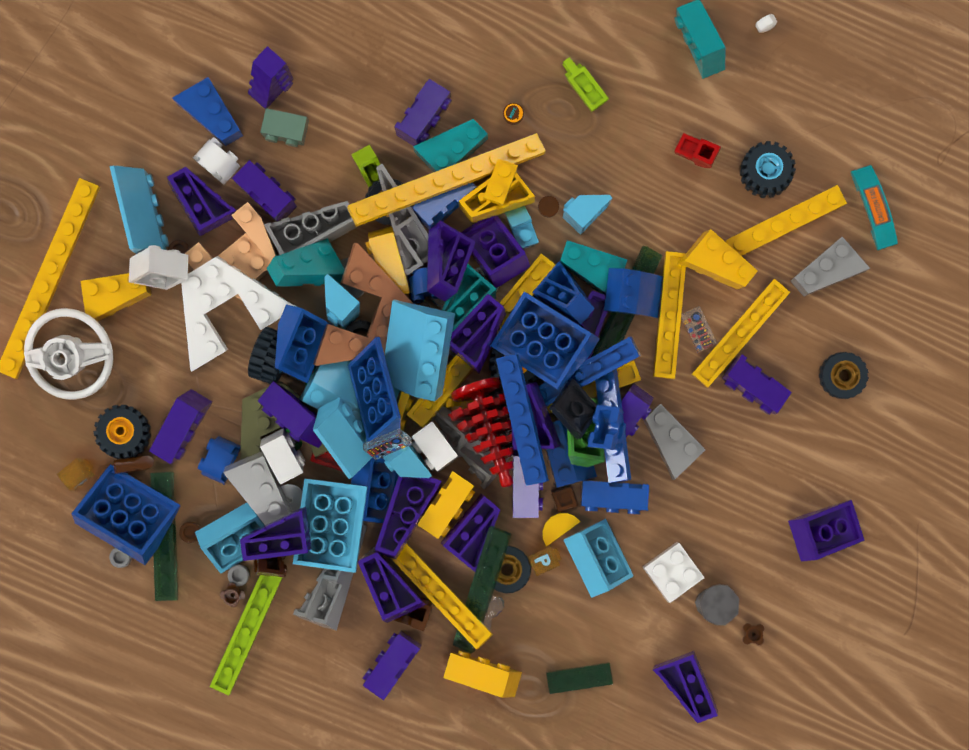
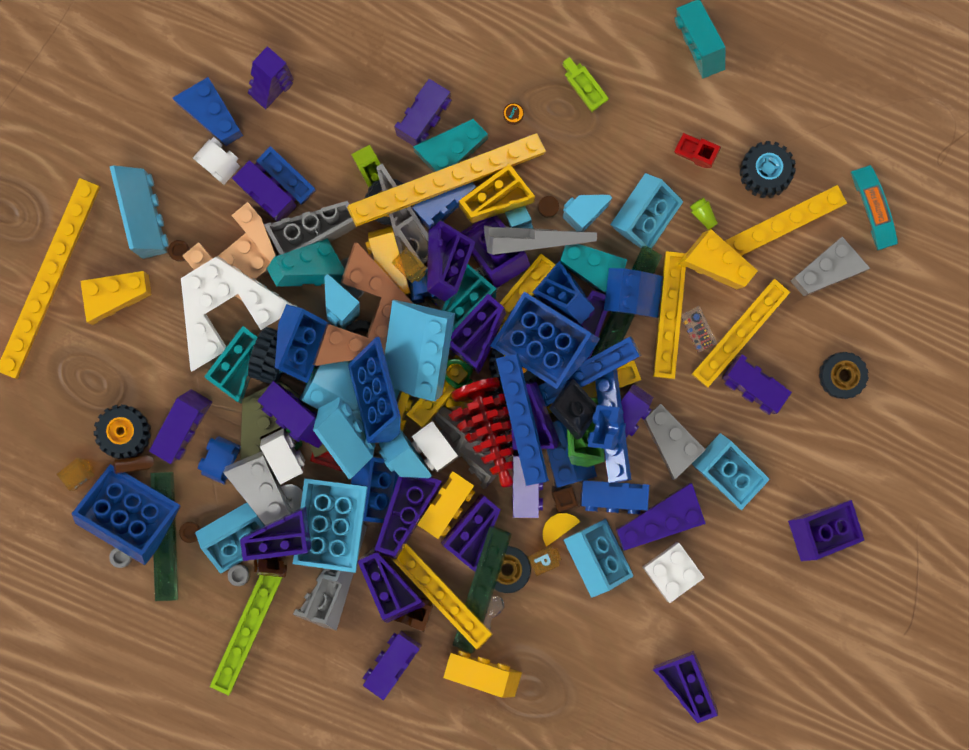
(76, 355): white piece -> none
(158, 268): white brick -> none
(199, 202): dark purple wedge -> none
(231, 367): none -> teal wedge
(232, 600): reddish brown plate -> none
(284, 127): sand green brick -> none
(286, 175): none -> blue plate
(387, 444): clear tile -> none
(410, 265): none -> clear yellow brick
(466, 367): none -> green piece
(500, 182): yellow plate -> none
(508, 239): none -> light grey wedge
(579, 678): clear green plate -> none
(647, 211): none -> medium azure slope
(670, 516): none -> dark purple wedge
(703, 212): none -> lime cone
(718, 604): flat silver hat -> none
(730, 471): none -> medium azure slope
(749, 629): reddish brown plate -> none
(766, 23): white tile -> none

